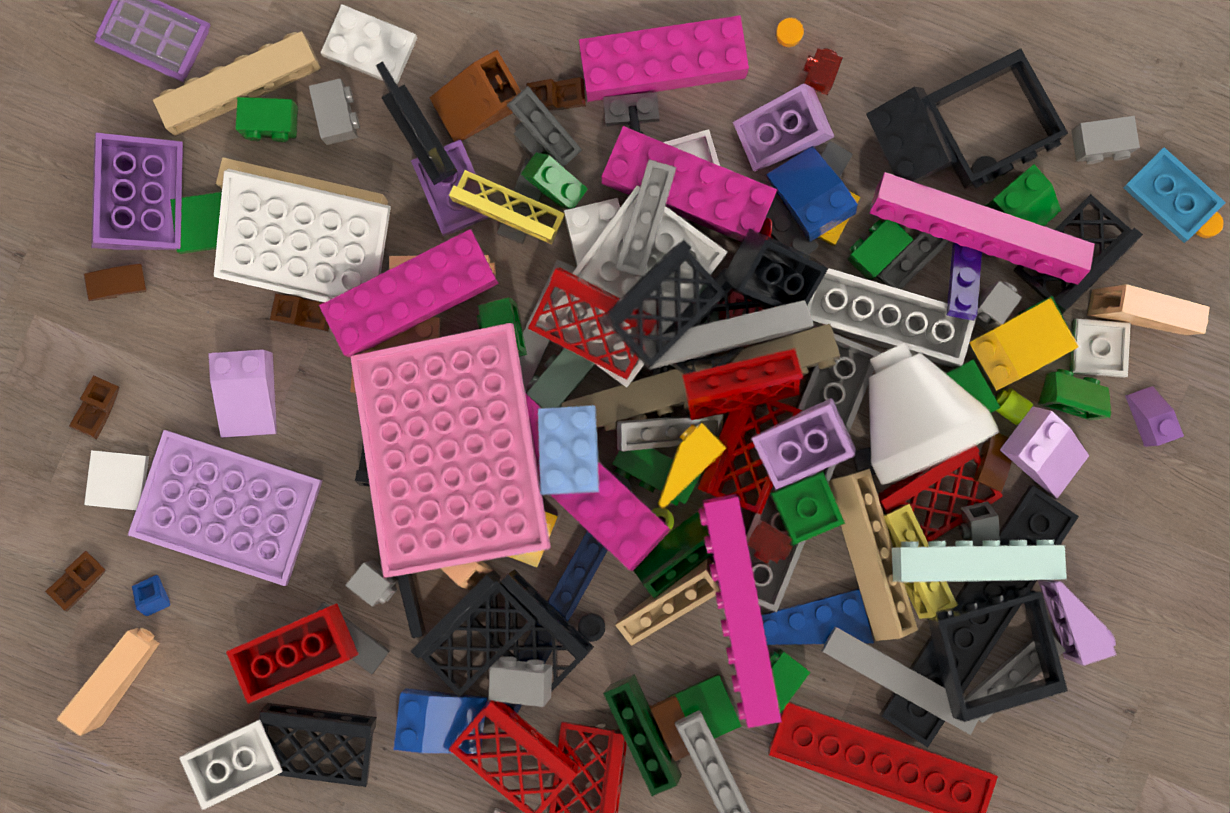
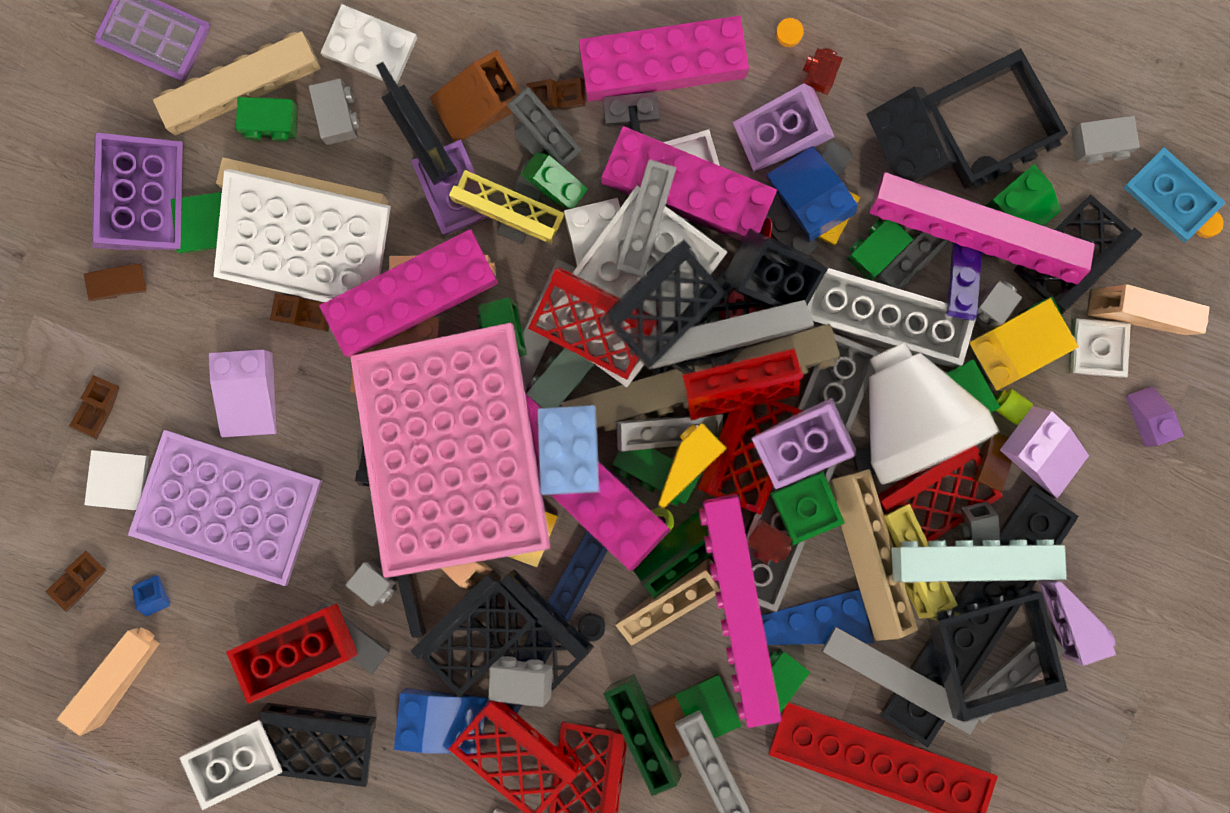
(1075, 396): green slope -> none

